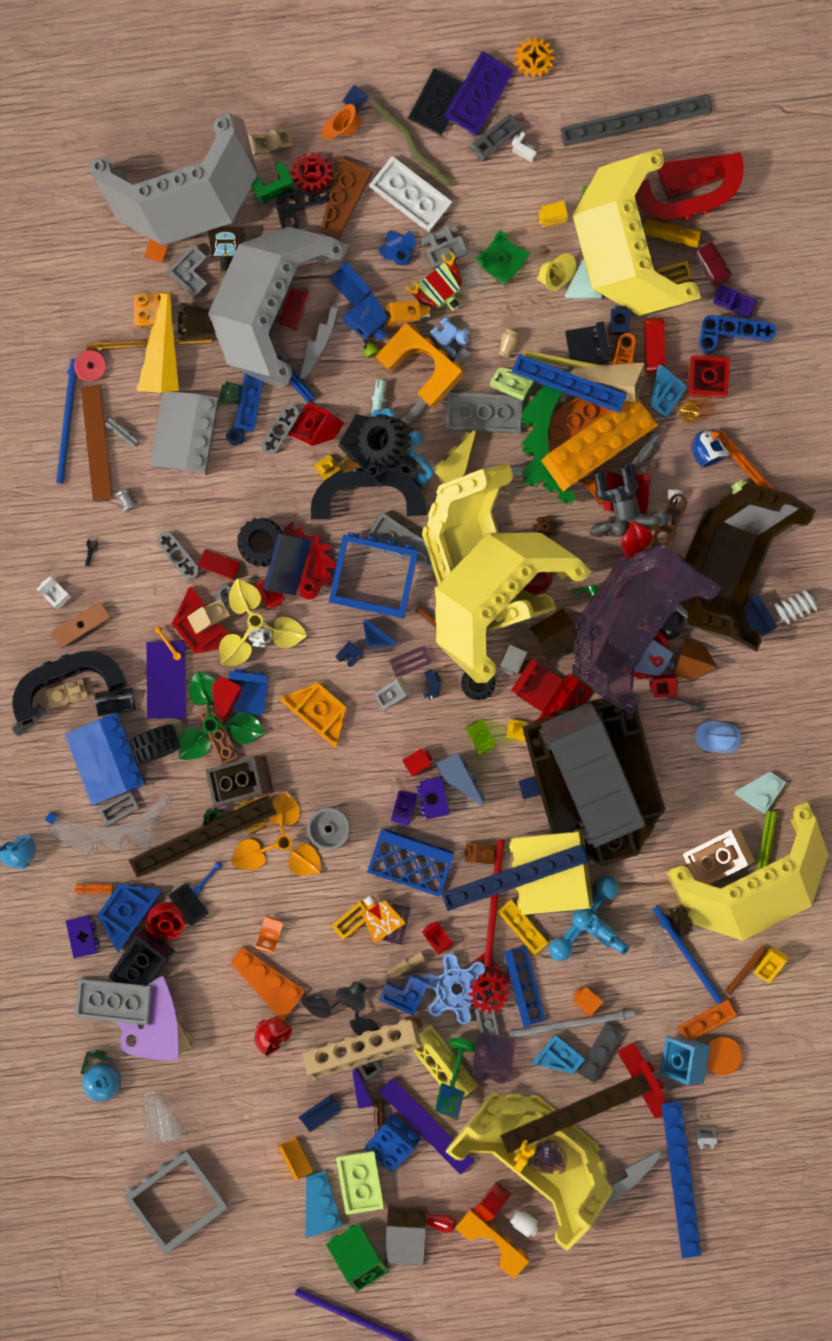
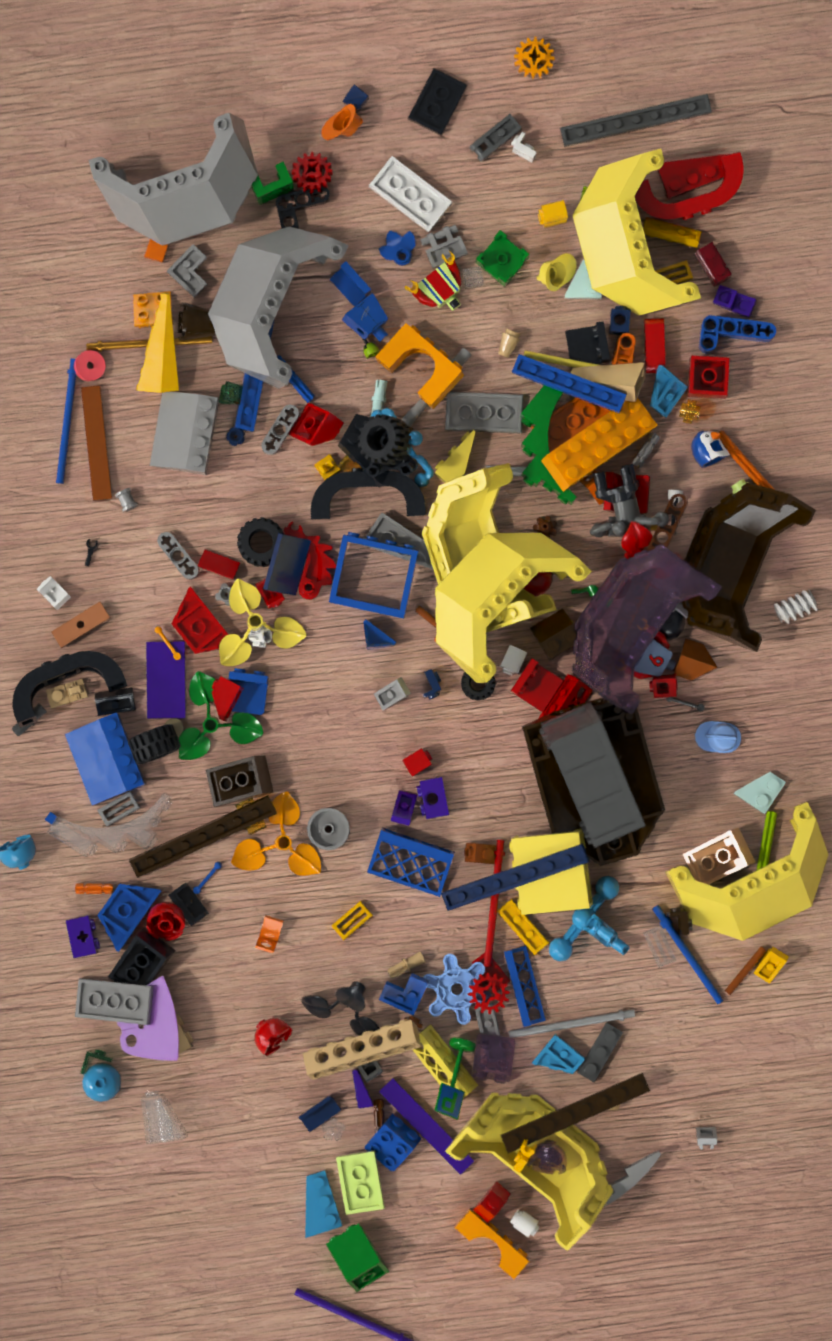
(121, 431): light grey axle -> none
(149, 1180): light grey window -> none
(208, 616): tan slope -> none
(212, 814): dark green plant -> none
(223, 747): nougat tile -> none
(224, 244): dark brown torso -> none
(270, 142): tan slope -> none
(270, 985): orange wing -> none
(294, 309): red panel -> none
(295, 1158): light orange panel -> none
(316, 349): light grey slope -> none
(318, 710): light orange wing -> none
(346, 190): dark orange wing -> none
(350, 651): dark blue hinge -> none
(380, 918): light orange torso -> none
(388, 115): olive bar -> none
(398, 313): light orange torso -> none
(400, 908): tile -> none
(405, 1235): slope -> none
(425, 655): tile -> none
(437, 937): red bracket -> none
(441, 1222): red cone -> none
(447, 336): light blue animal -> none
(456, 775): sand blue slope -> none
(478, 93): dark purple tile -> none
(480, 736): clear neon green slope -> none
(511, 384): yellowish green wing -> none
(515, 730): yellow tile -> none
(529, 787): dark blue tile -> none
(587, 1000): orange brick -> none
(635, 1065): red bracket -> none
(681, 1179): blue plate -> none
(685, 1060): dark azure slope -> none
(707, 1020): orange tile -> none
(724, 1056): orange tile -> none
(758, 616): dark blue panel -> none

